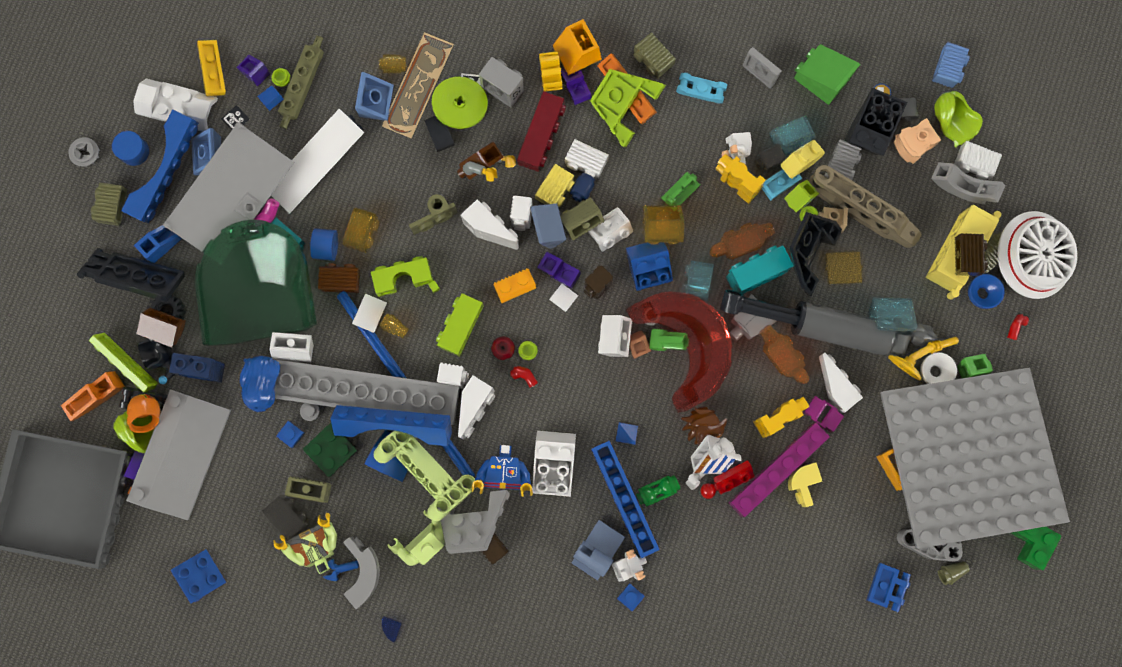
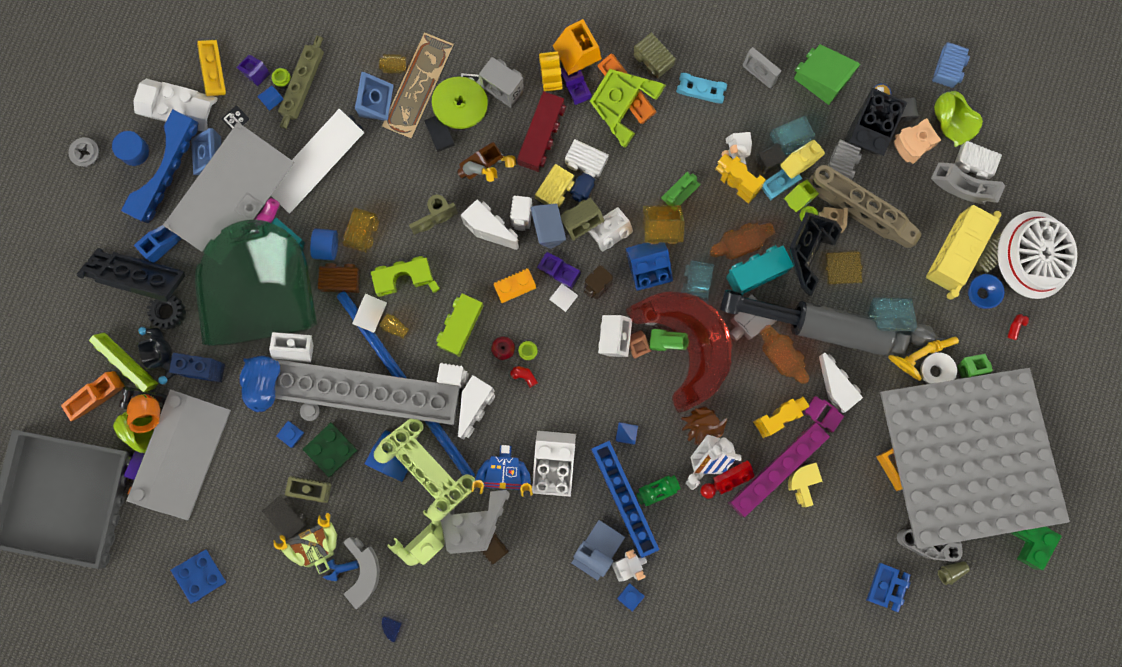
(109, 204): olive brick -> none
(160, 327): brick -> none
(430, 428): blue arch -> none
(970, 254): dark brown brick -> none

